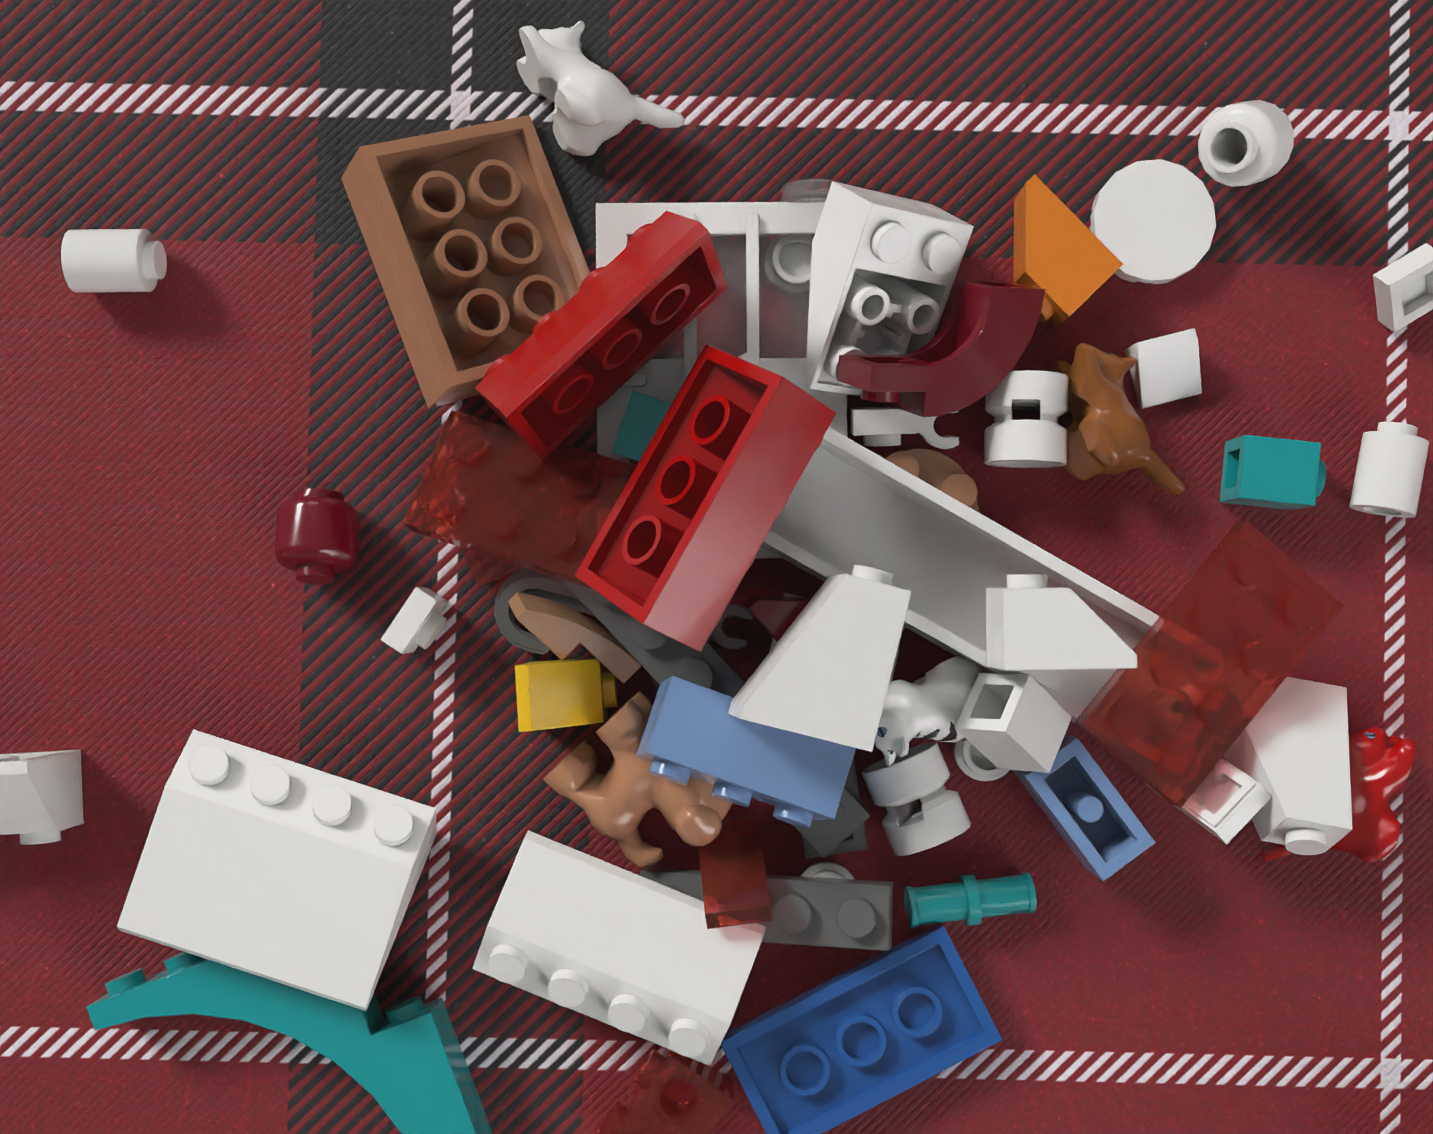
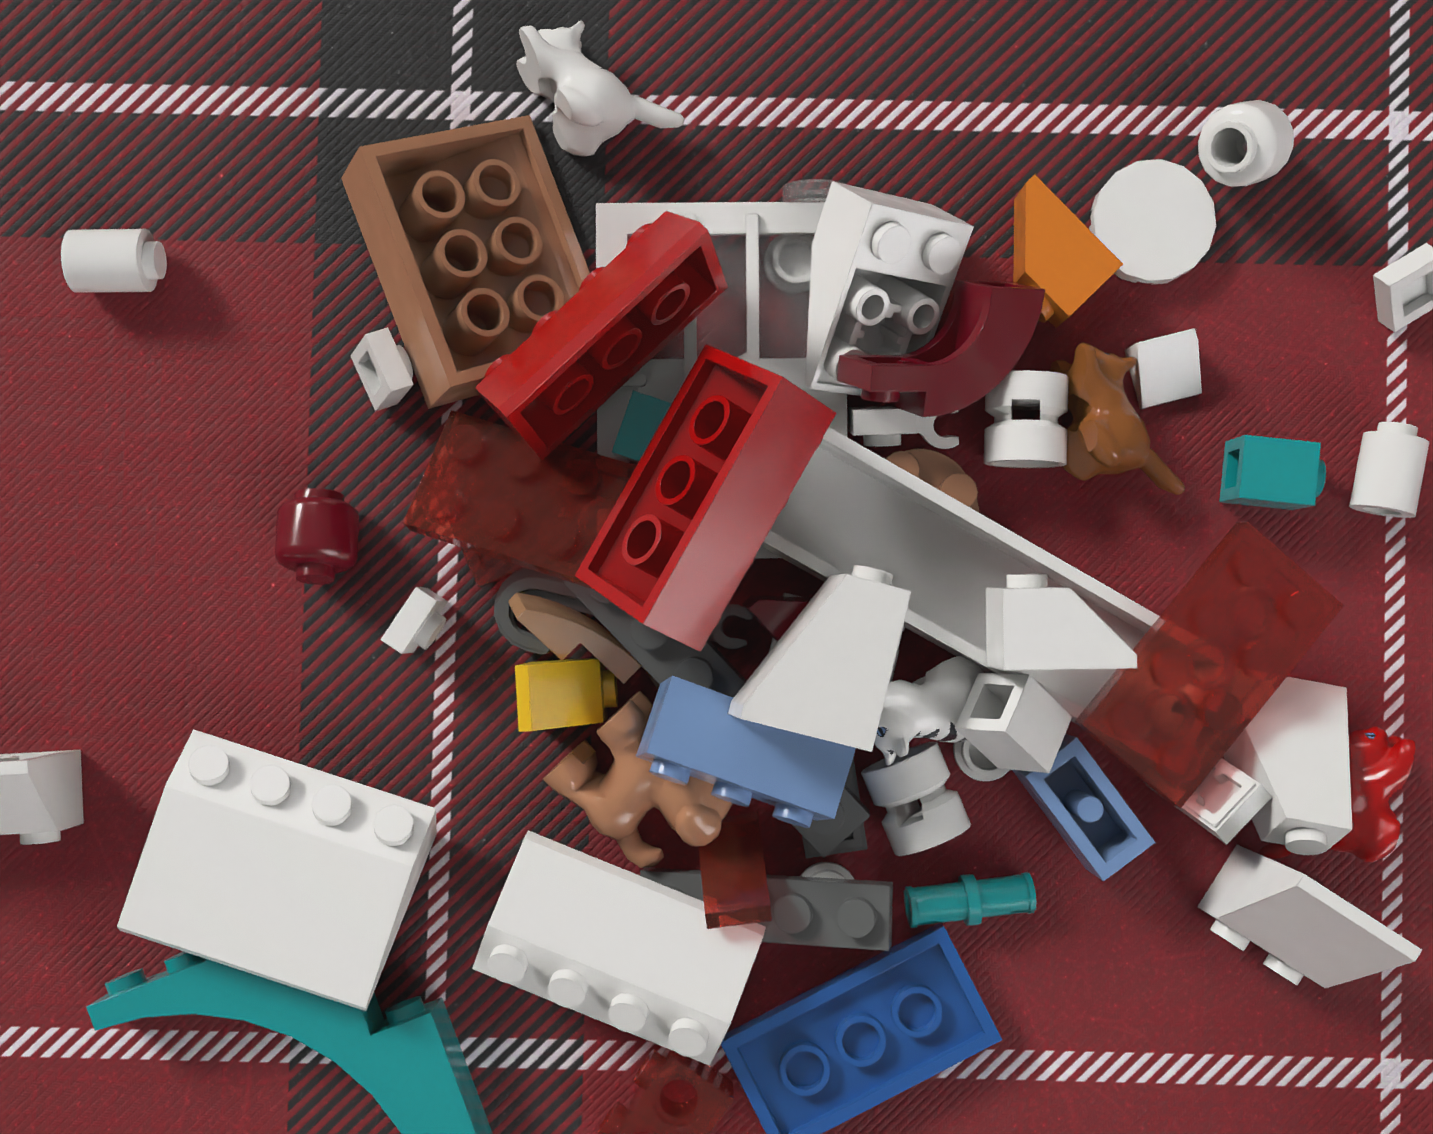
(383, 368): none -> white plate
(1299, 923): none -> white slope

